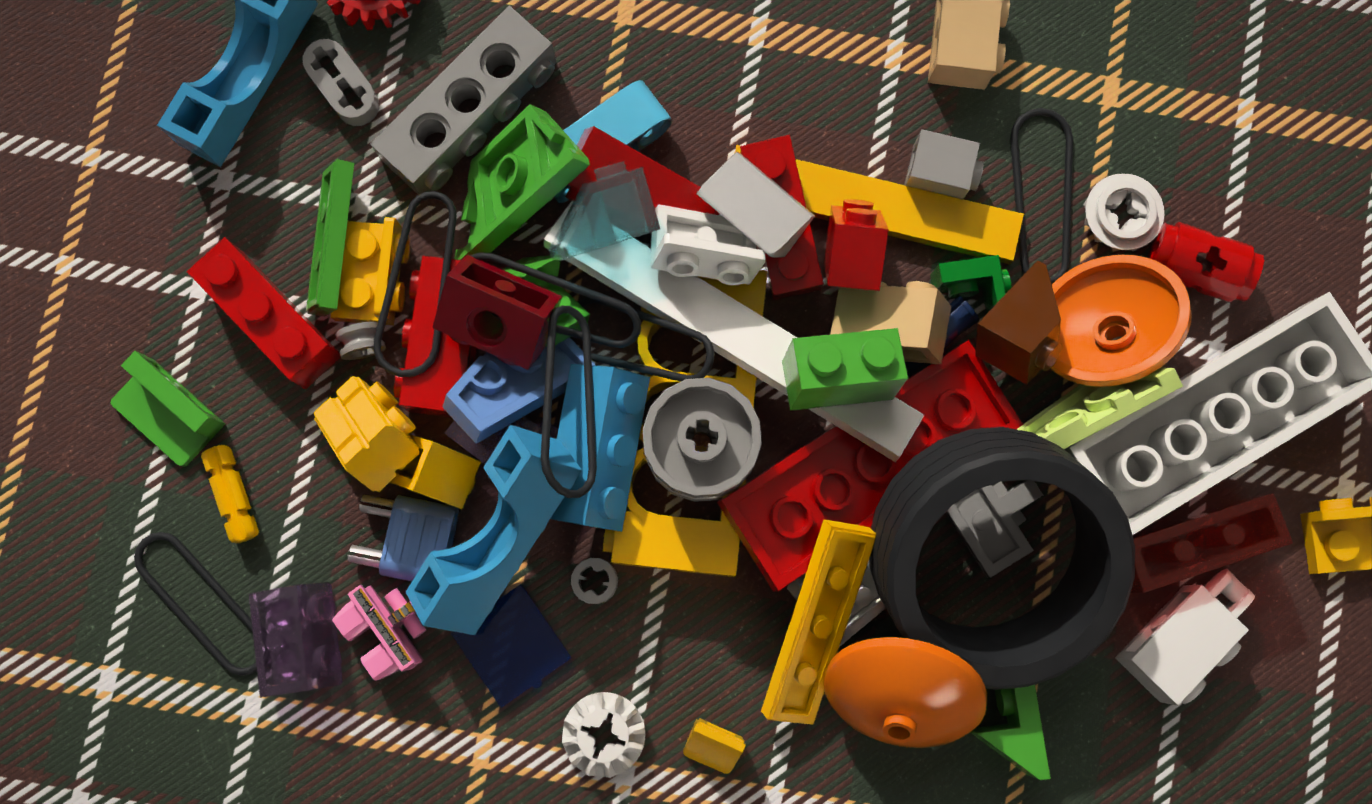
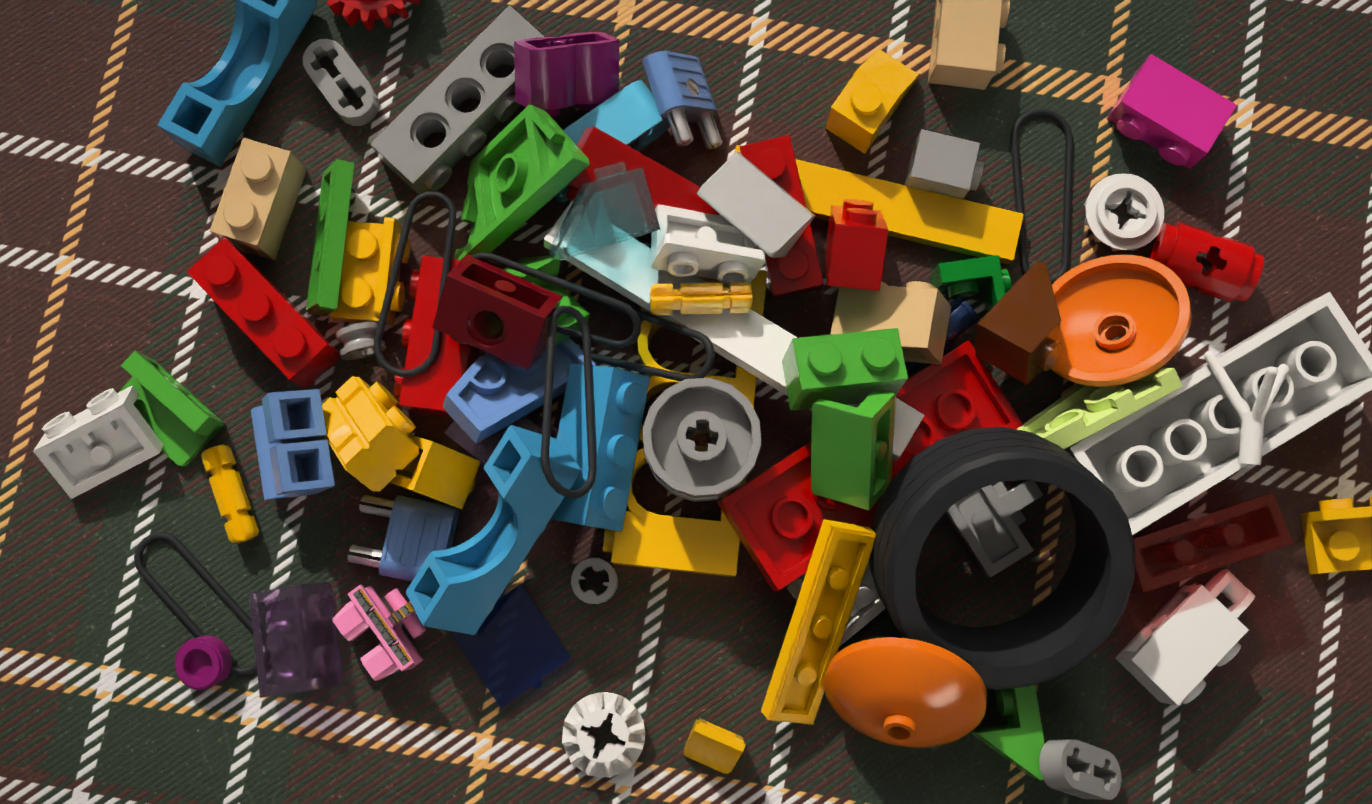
(97, 442): none -> white bracket
(203, 662): none -> magenta tile
(258, 198): none -> tan brick
(288, 444): none -> medium blue hips
(566, 71): none -> magenta brick
(682, 96): none -> medium blue piece
(700, 298): none -> yellow axle
(853, 449): none -> bright green panel
(870, 100): none -> yellow slope
(1090, 770): none -> light grey beam
(1171, 112): none -> dark pink brick
(1251, 422): none -> white plant

